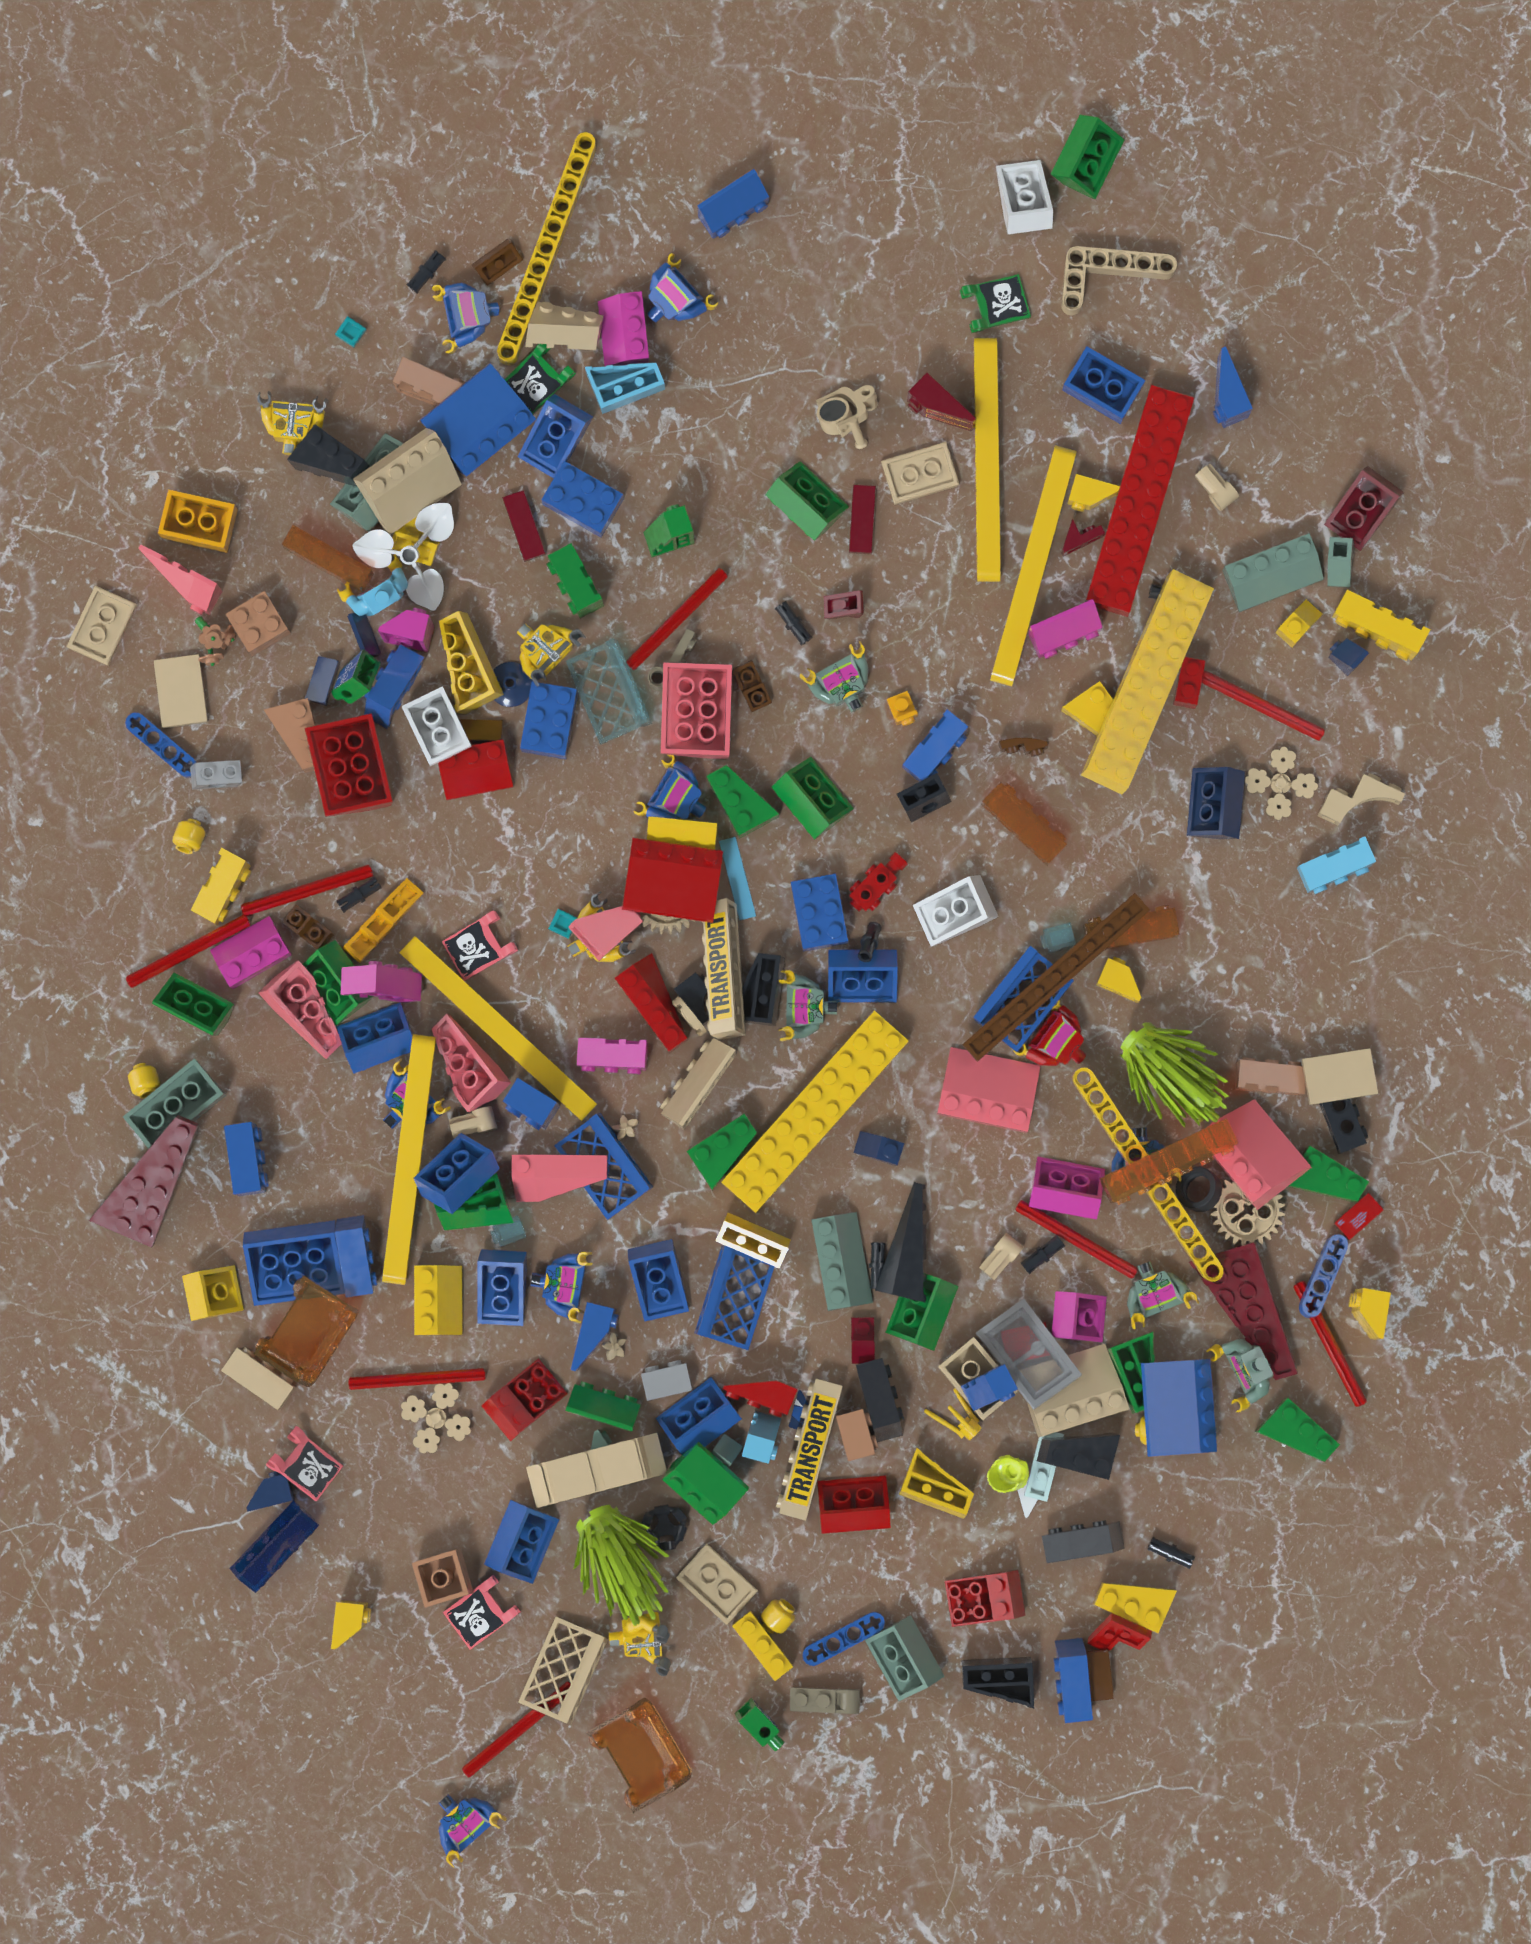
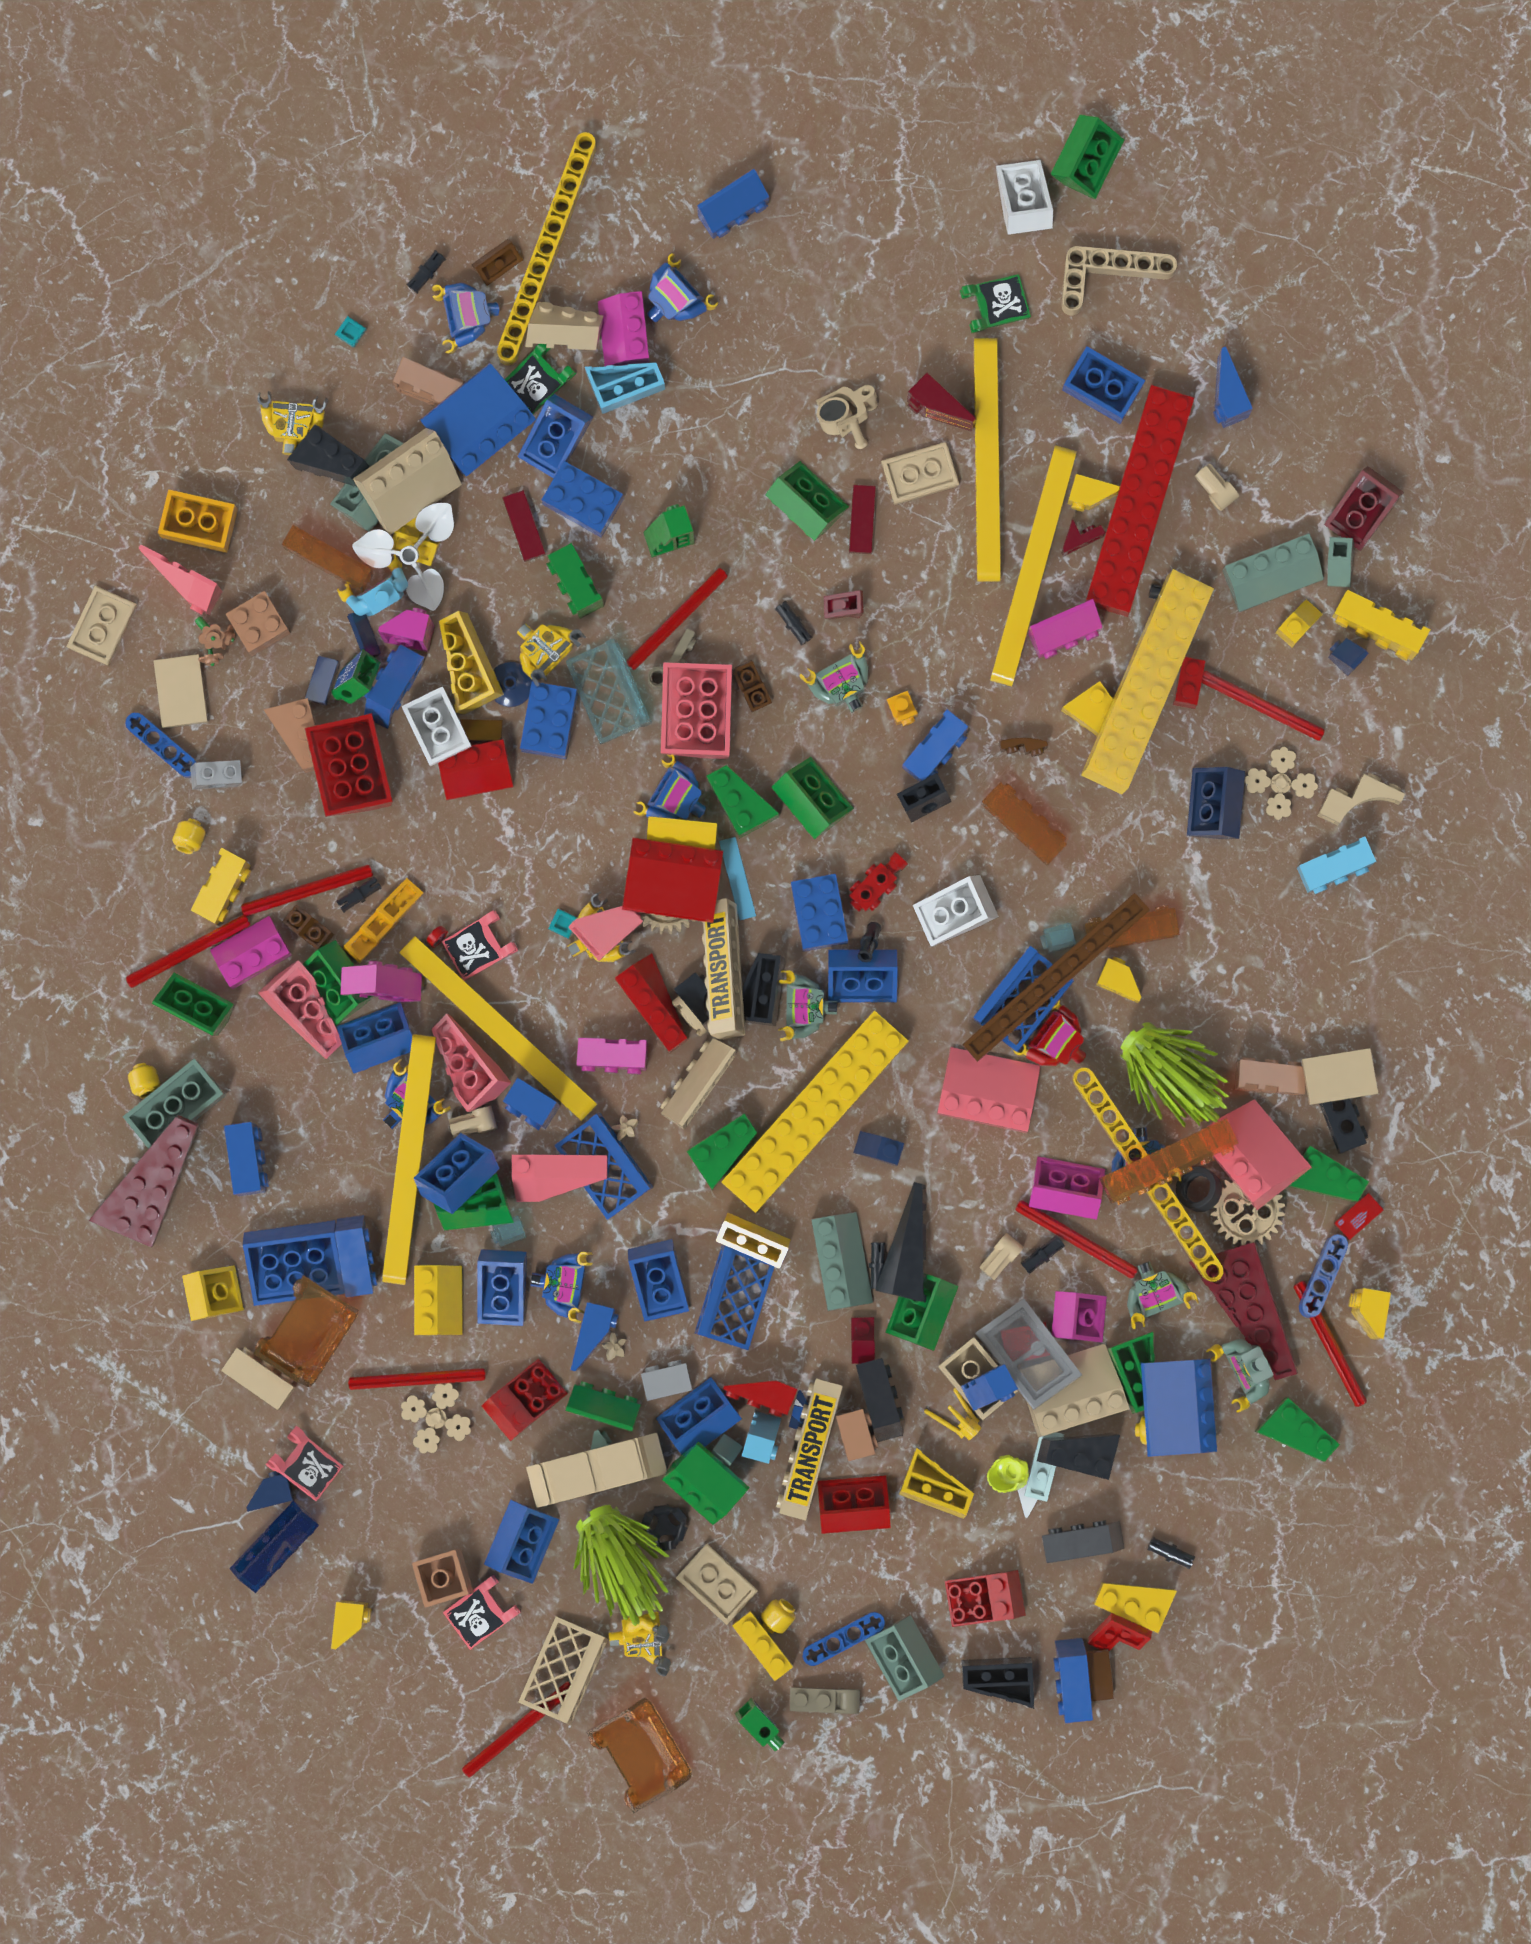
(436, 936): none -> red tile
(464, 1824): torso -> none

